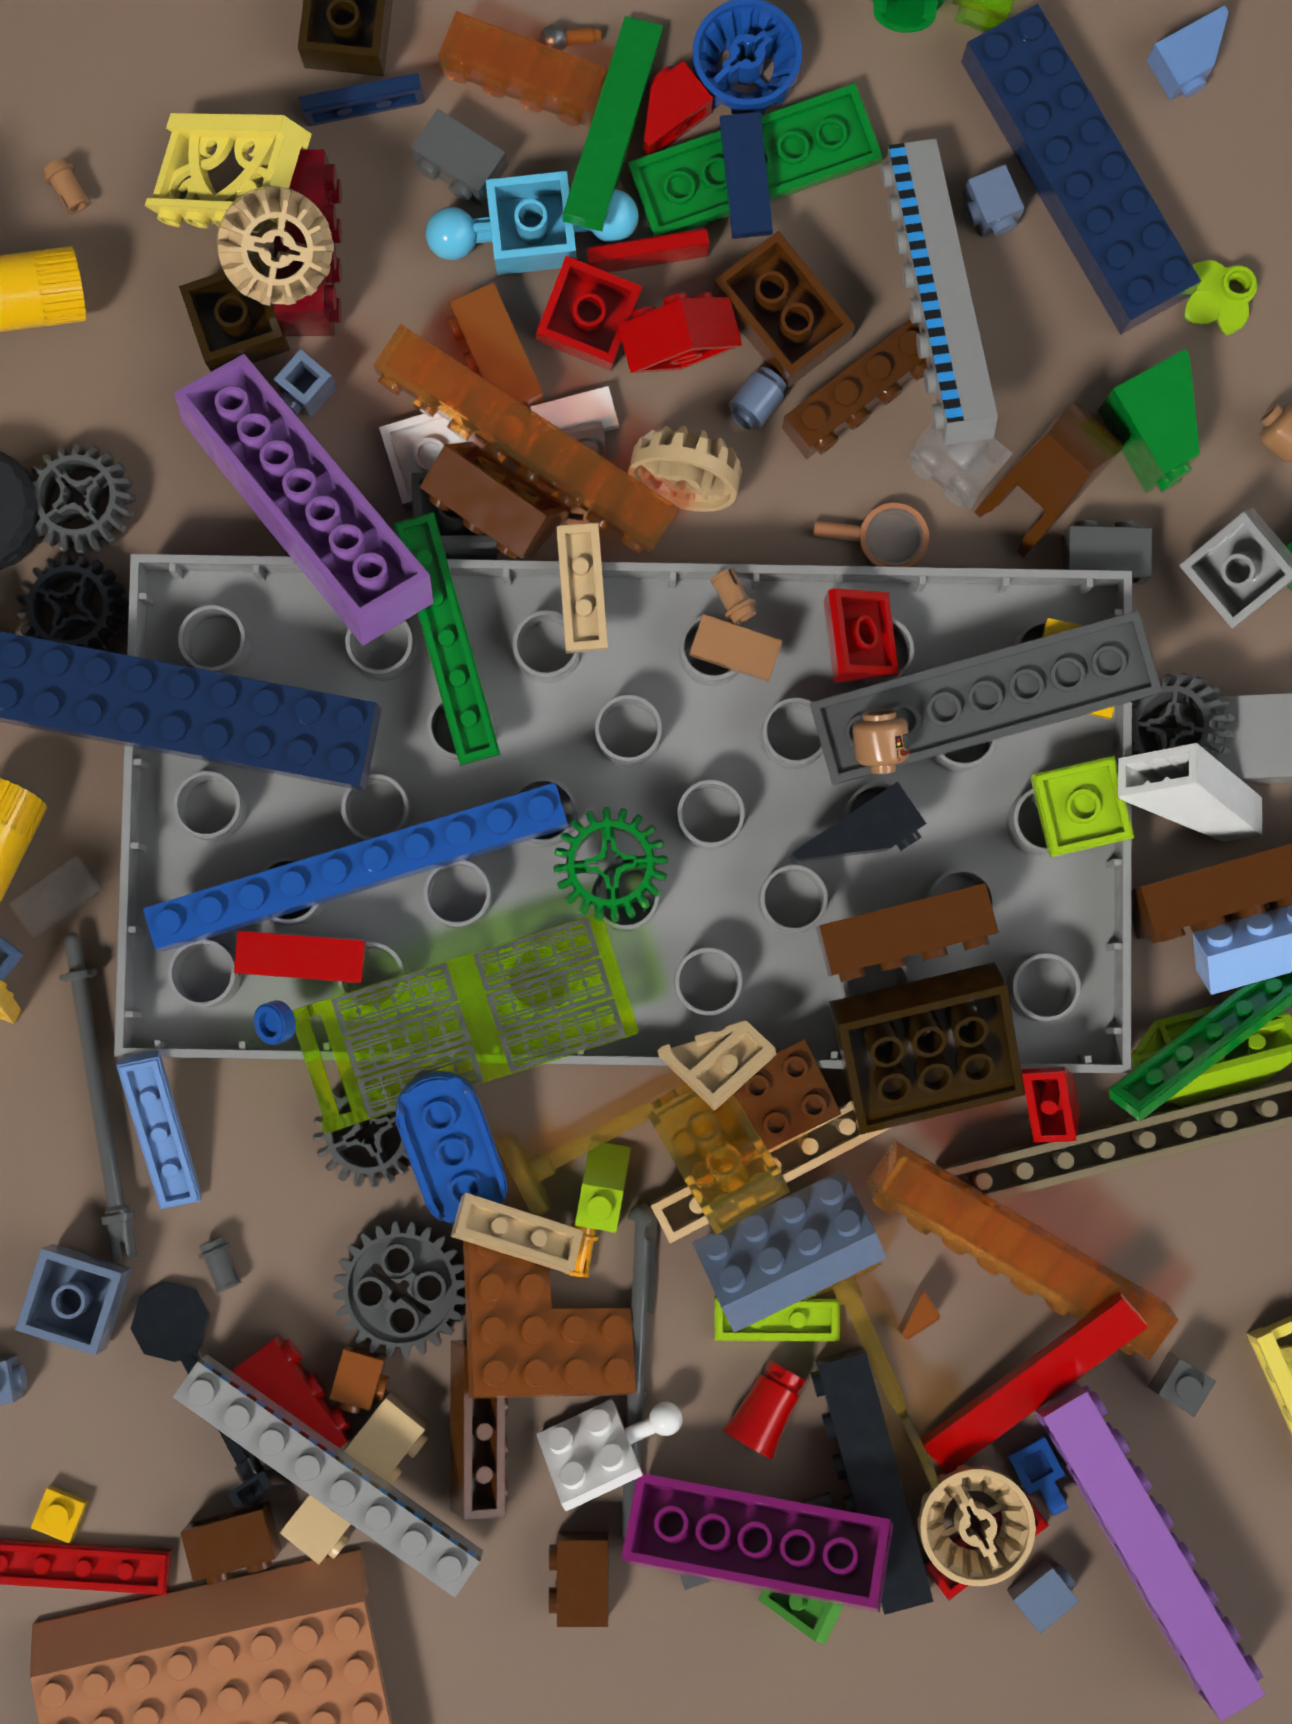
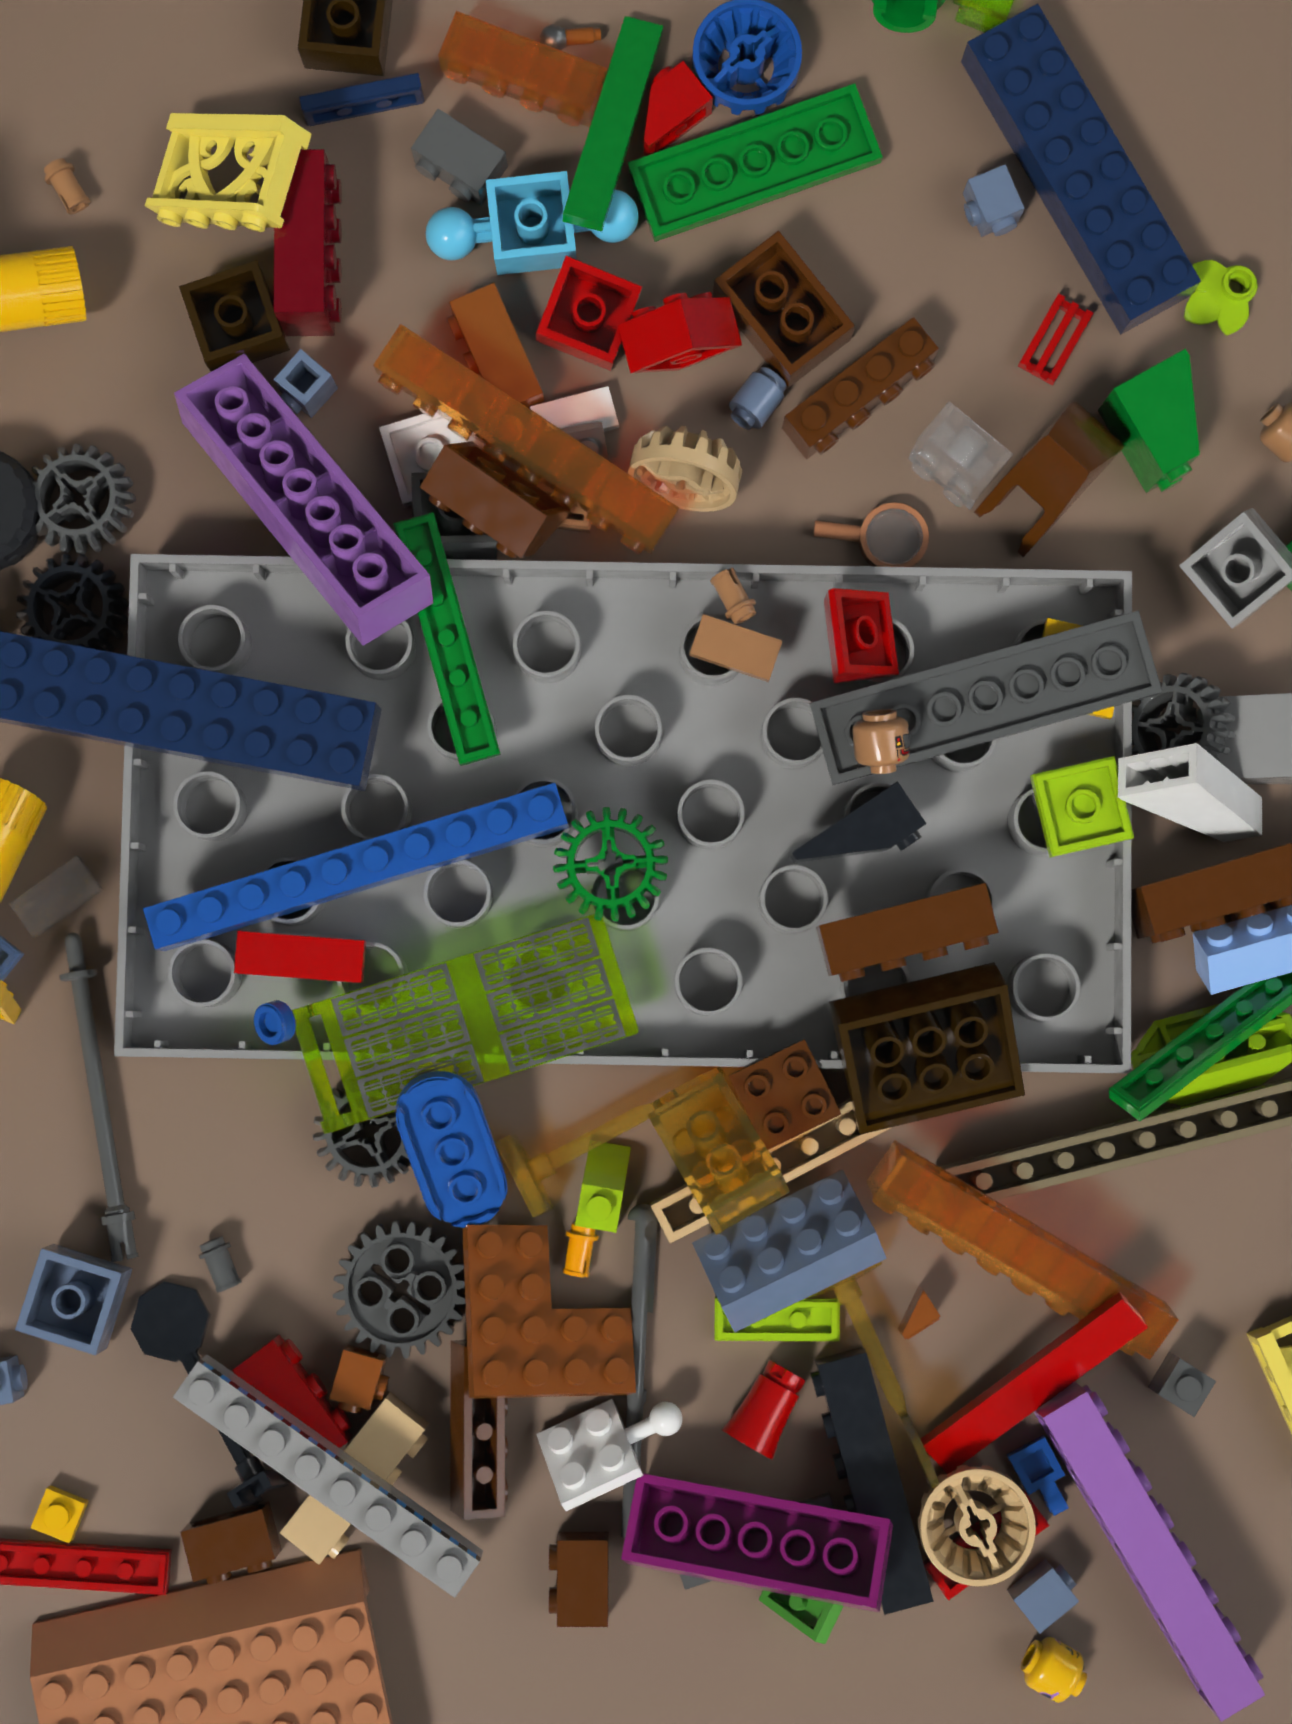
(159, 1129): medium blue tile -> none
(236, 238): tan gear -> none
(517, 1233): tan plate -> none
(582, 588): tan plate -> none
(649, 251): red tile -> none
(719, 1061): tan wing -> none
(746, 175): dark blue tile -> none
(940, 293): light grey brick -> none
(1052, 1104): red slope -> none
(1053, 1669): none -> yellow head
(1071, 310): none -> red tile
(1109, 548): dark grey brick -> none
(1188, 55): medium blue slope -> none

